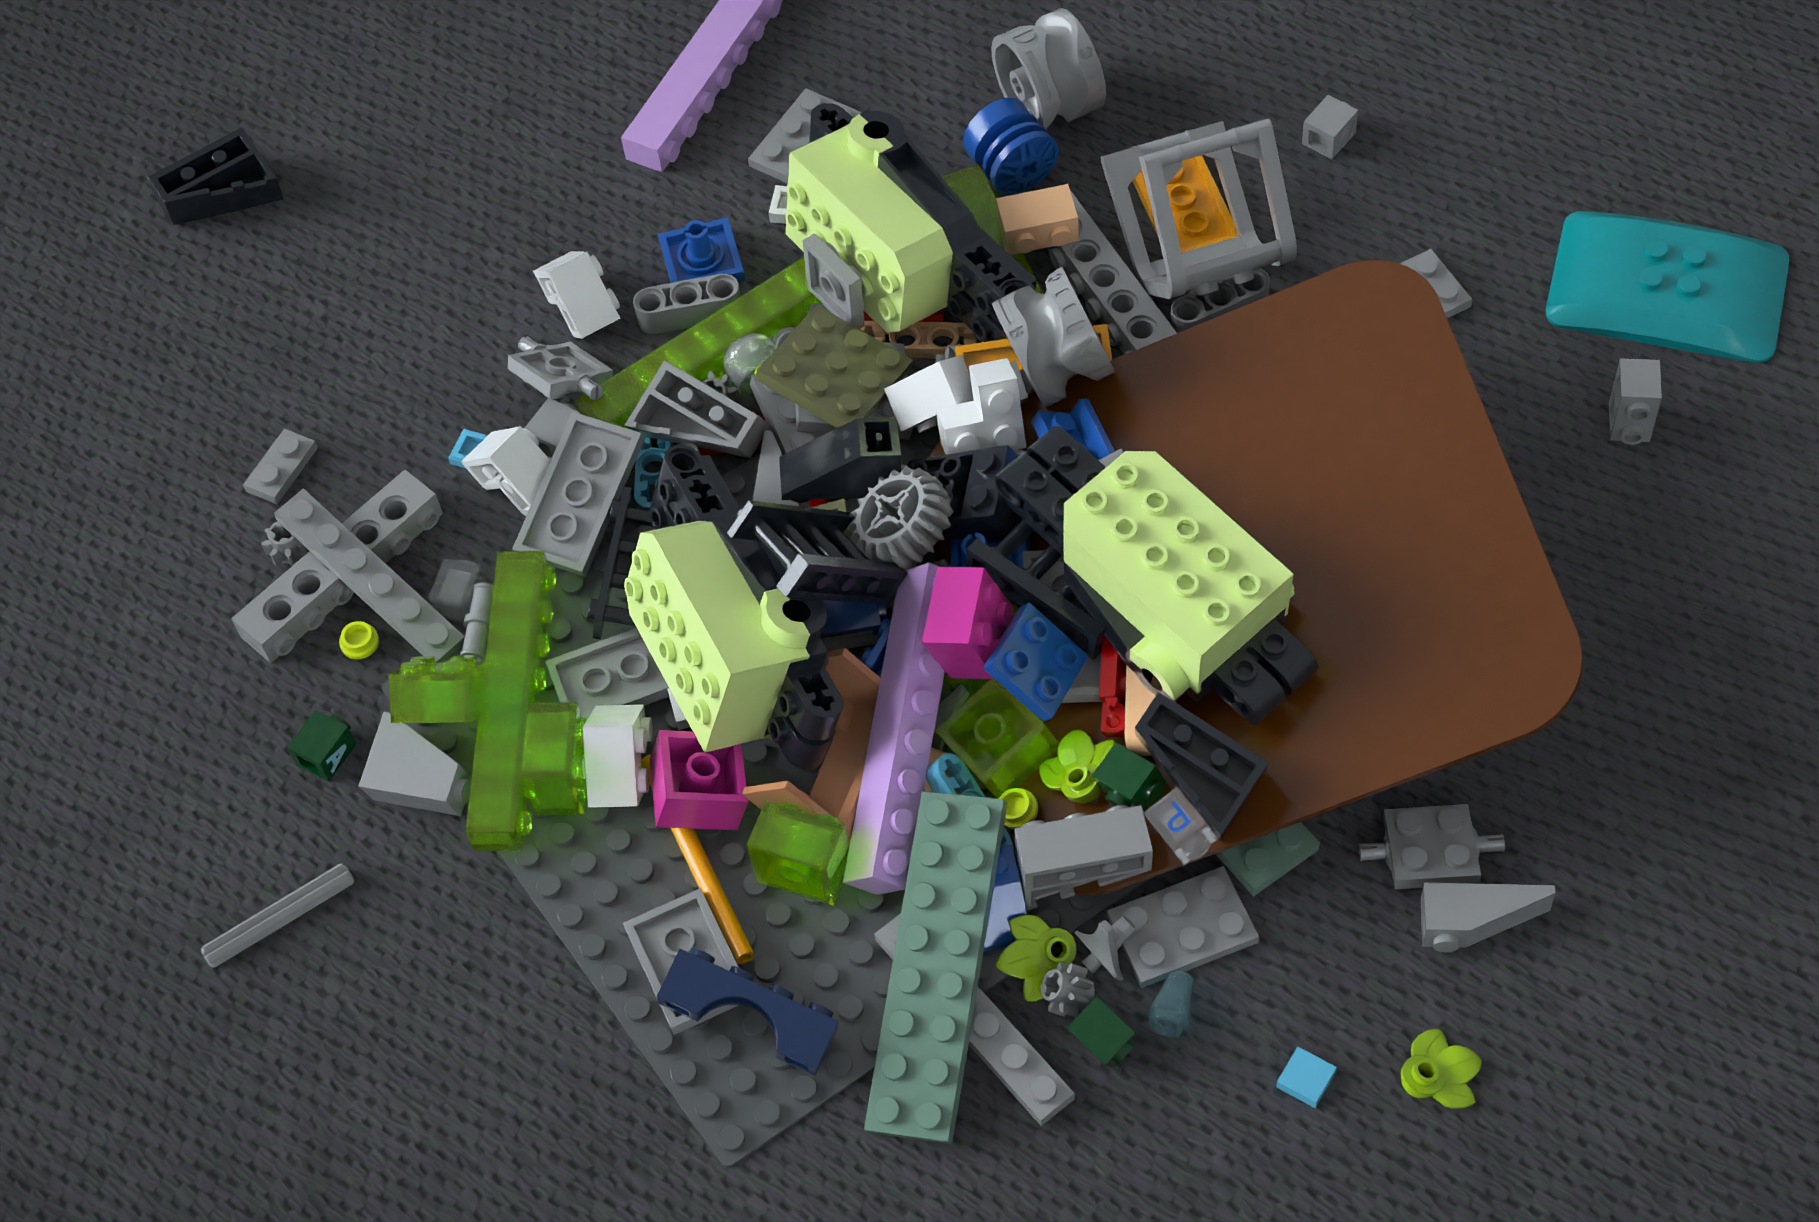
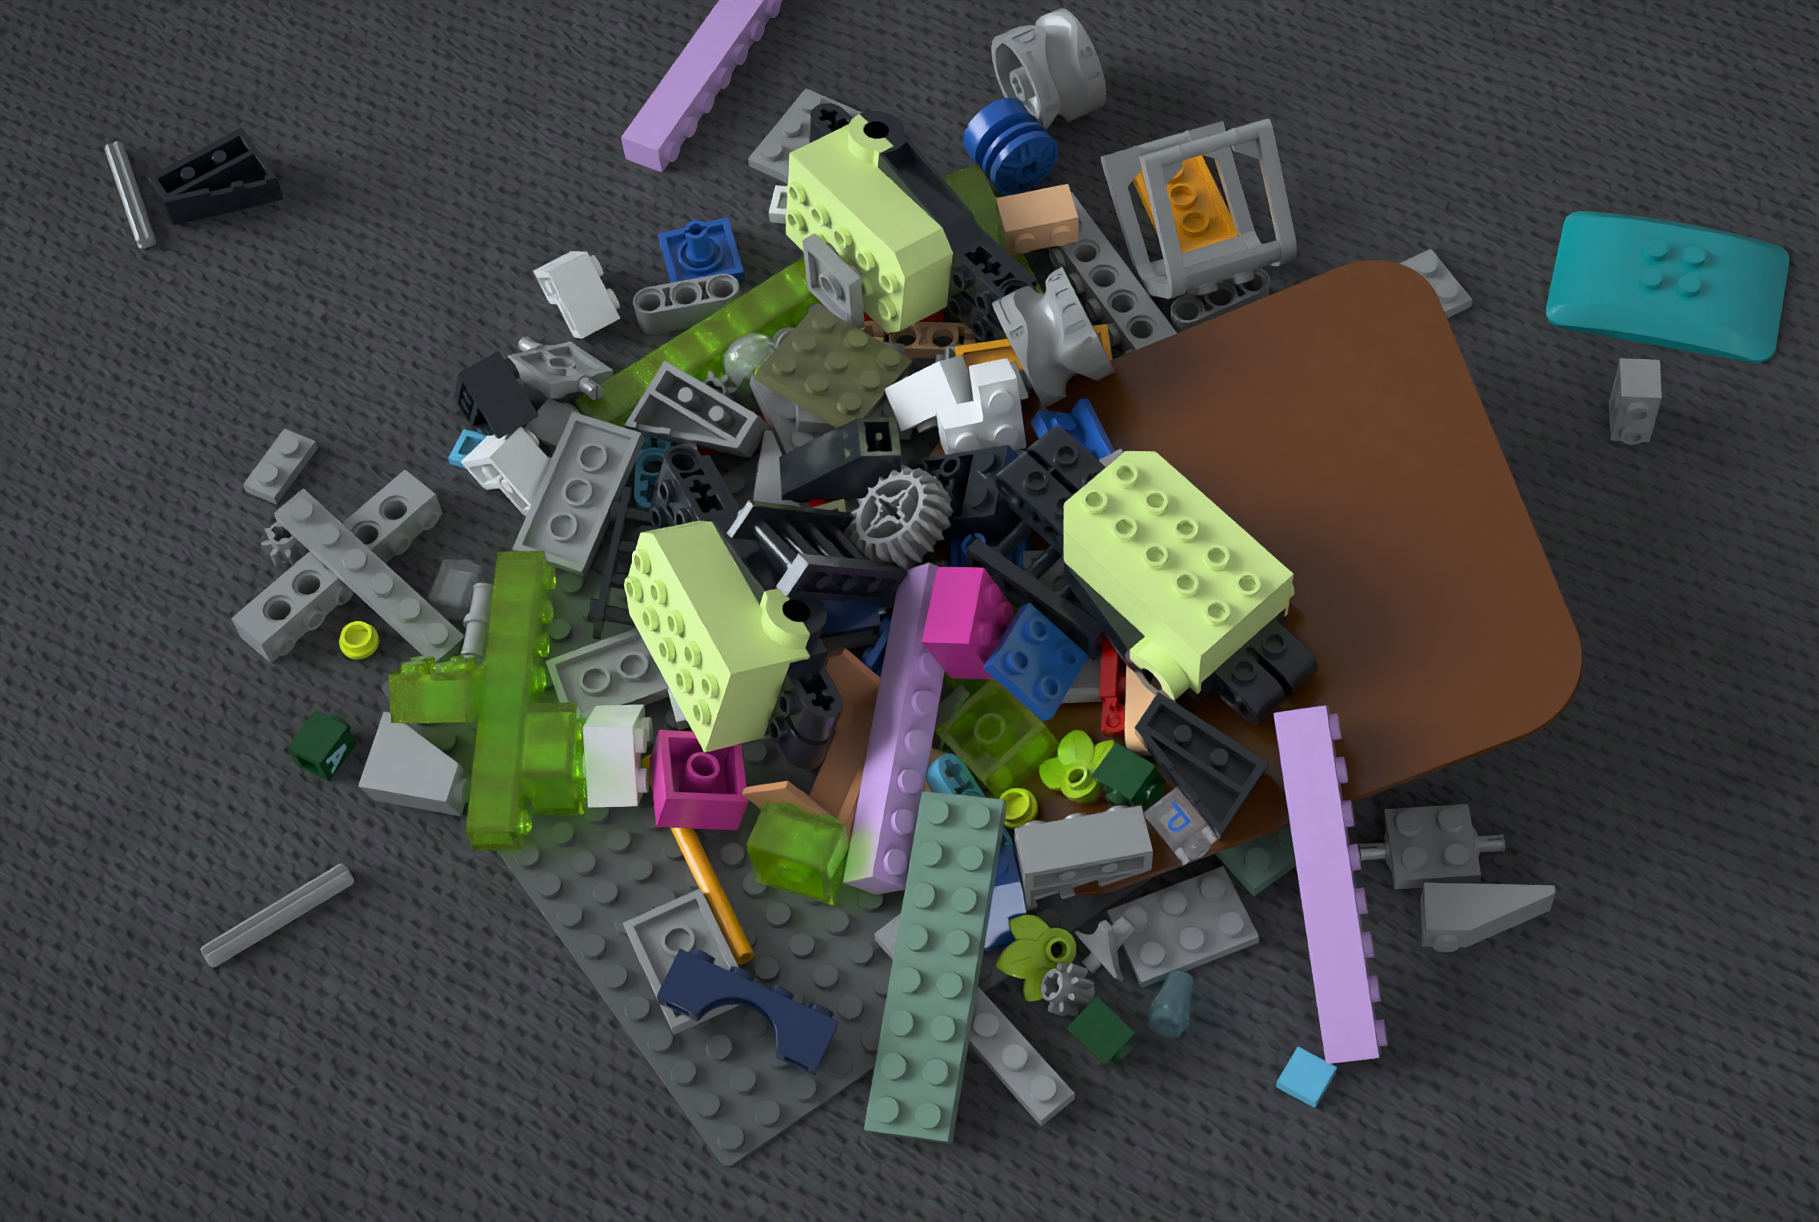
(130, 195): none -> light grey axle
(493, 397): none -> black wedge
(1328, 884): none -> lavender brick
(1329, 126): light grey brick -> none
(1447, 1070): lime plate -> none

